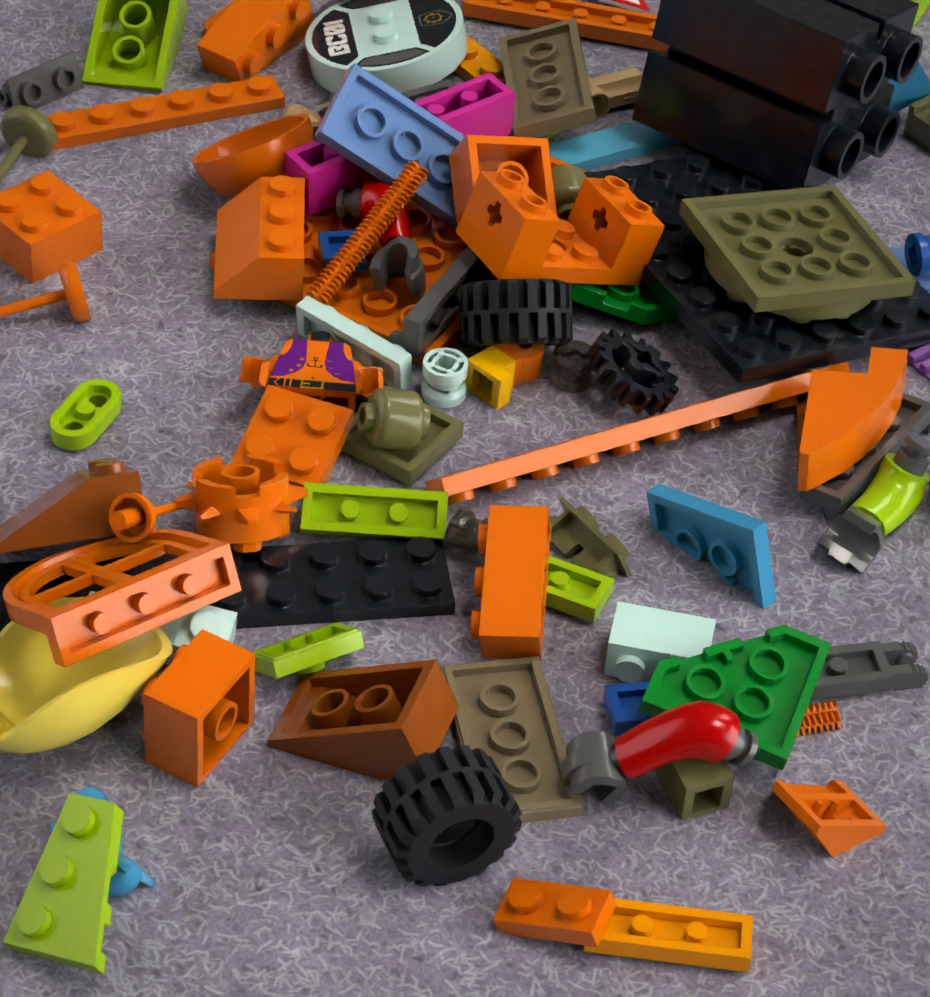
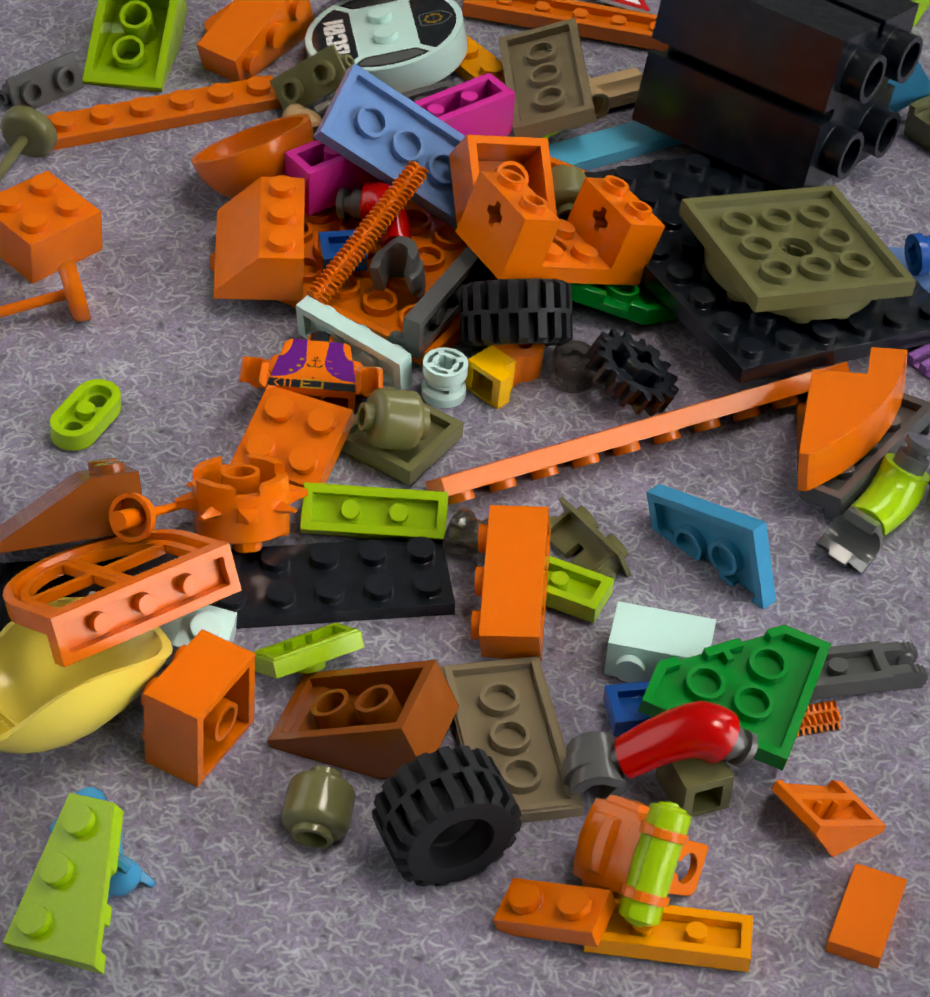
(312, 78): none -> olive hinge
(318, 807): none -> olive head
(636, 855): none -> orange piece
(866, 915): none -> orange tile

